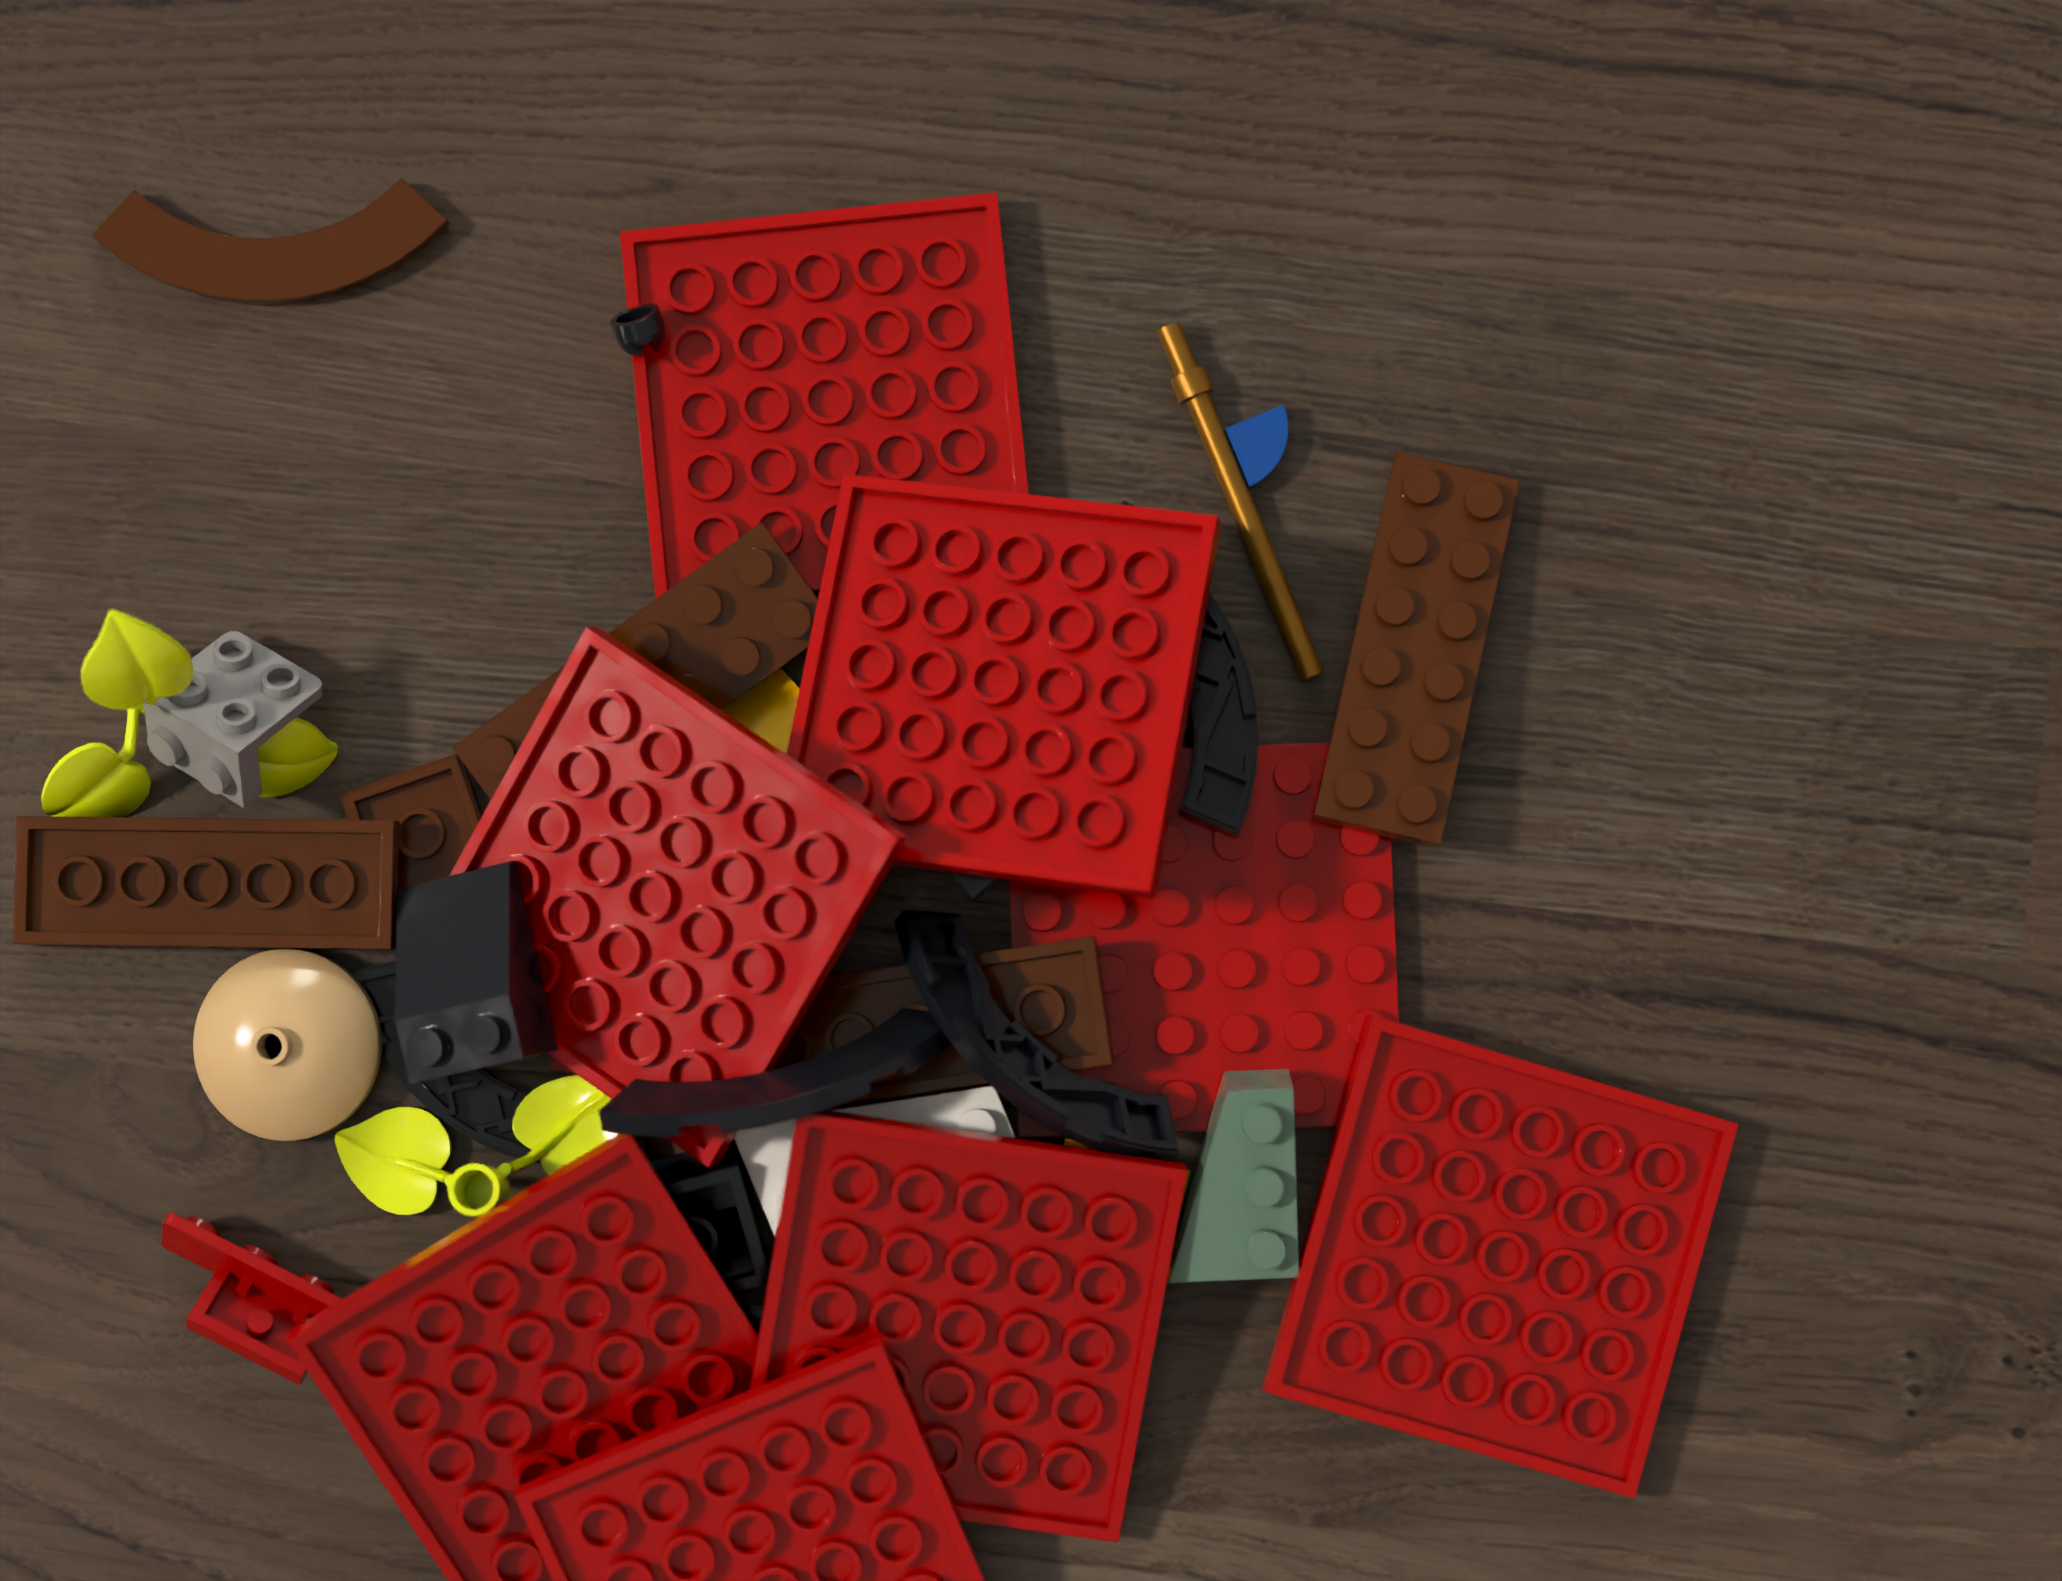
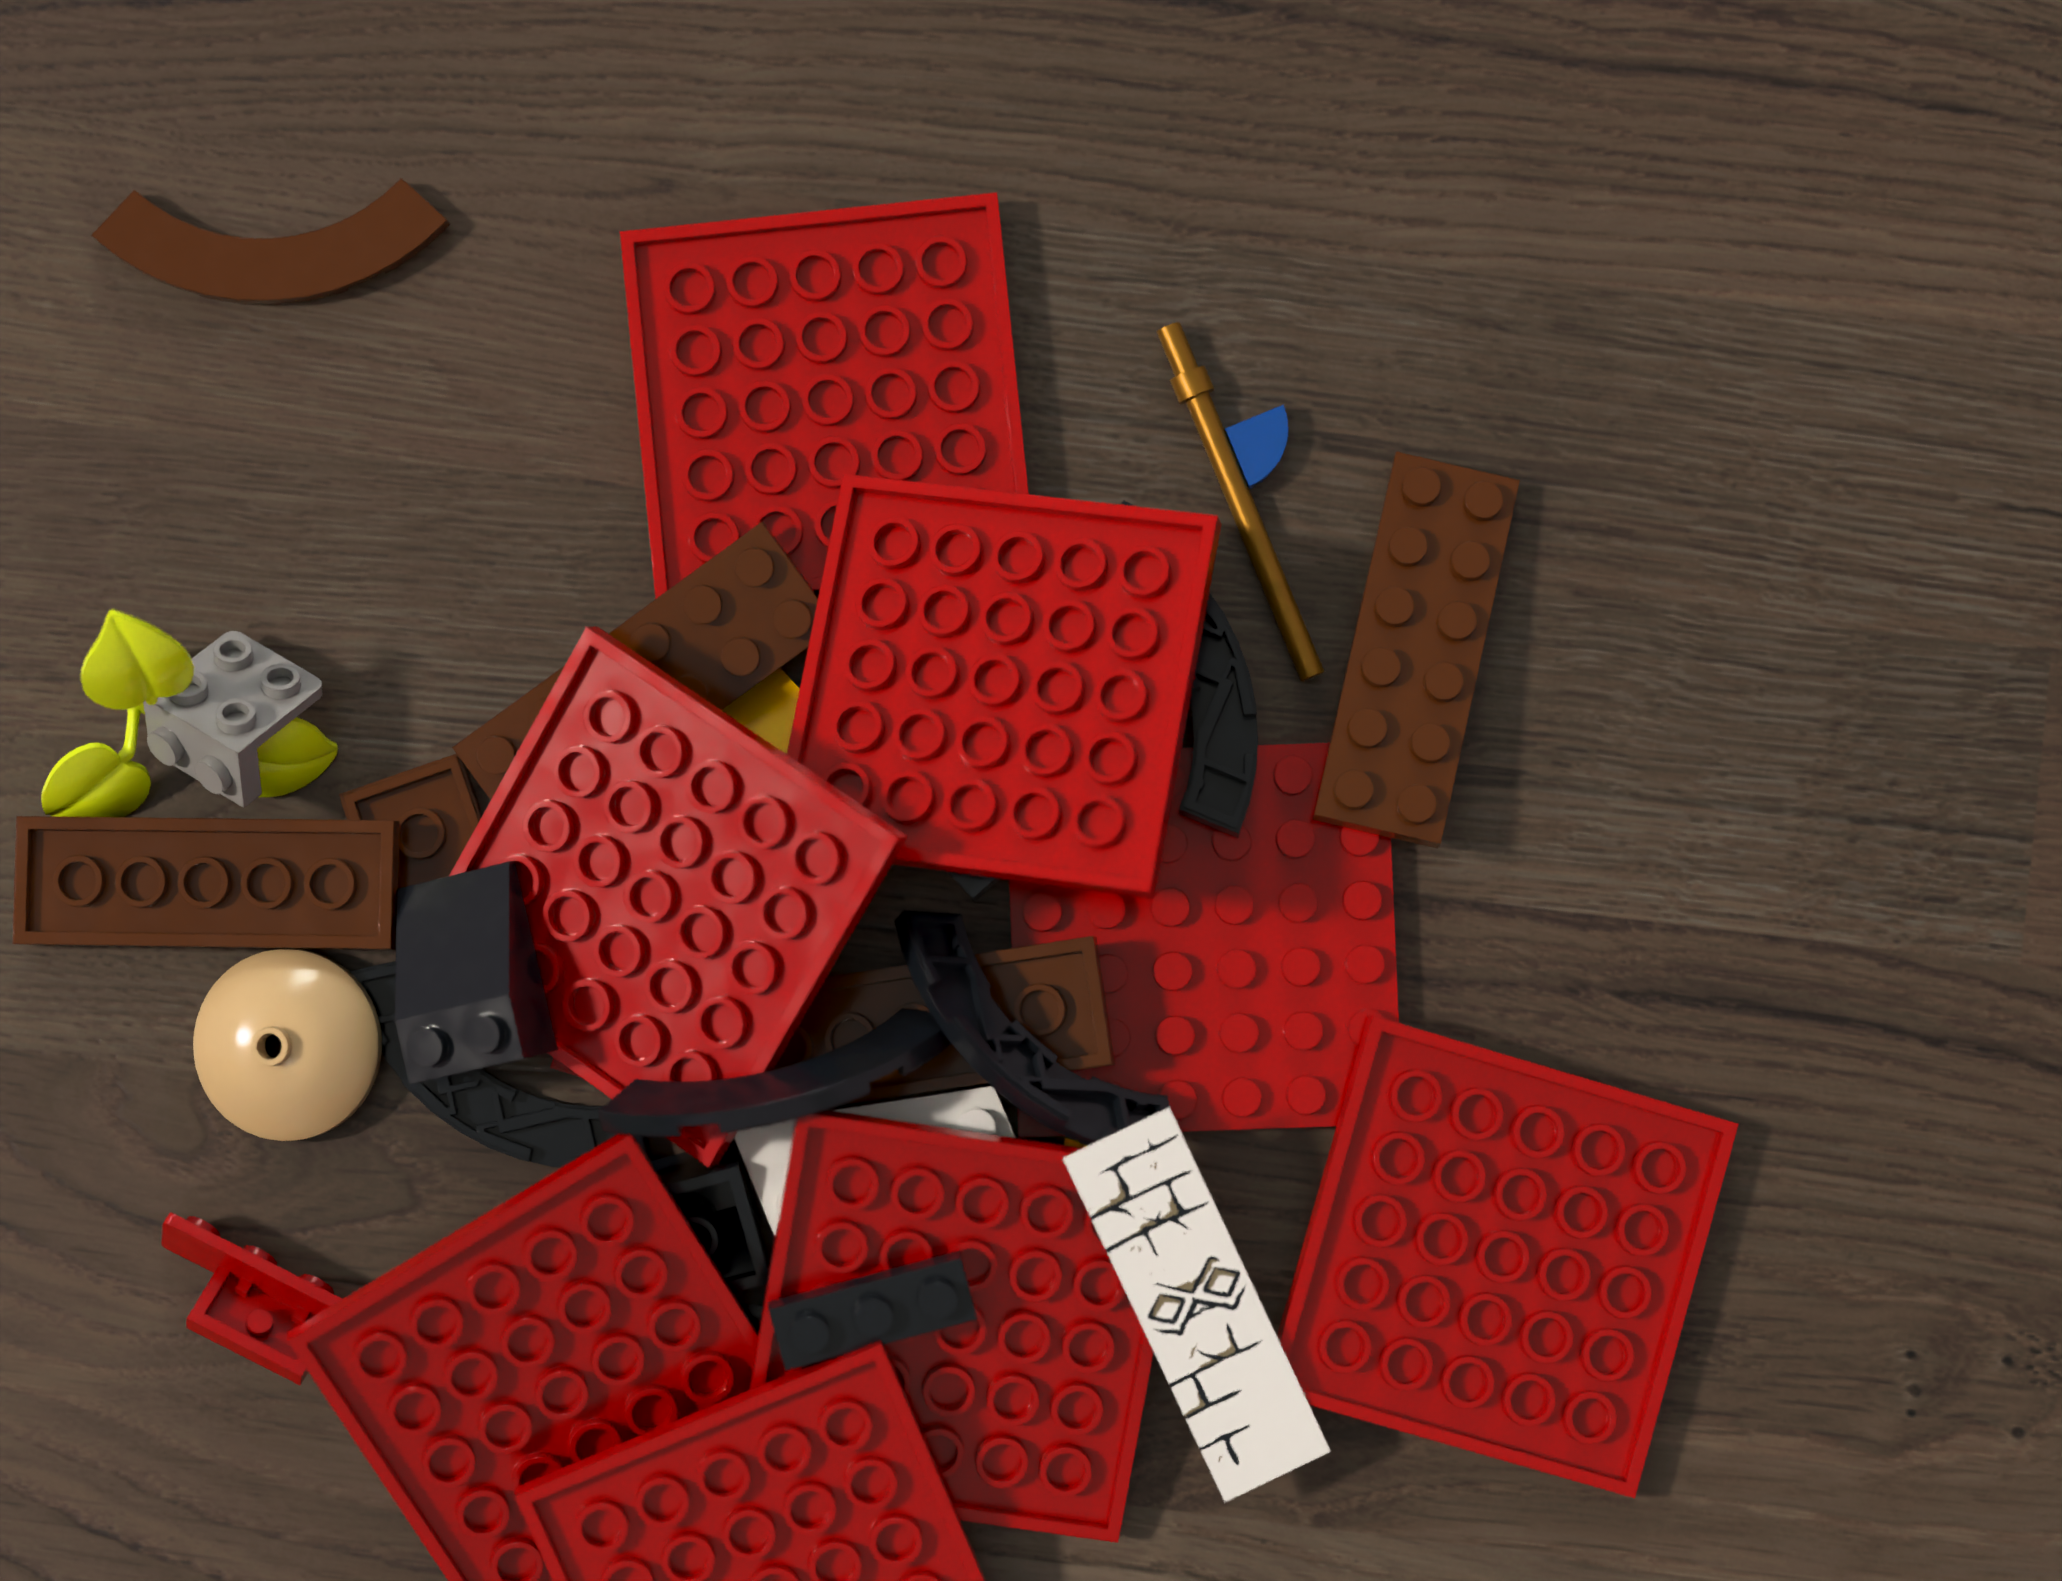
(403, 1150): neon yellow plant -> none
(639, 327): black hinge -> none
(872, 1309): none -> black plate
(1196, 1304): none -> white sticker
(1244, 1190): sand green wedge -> none

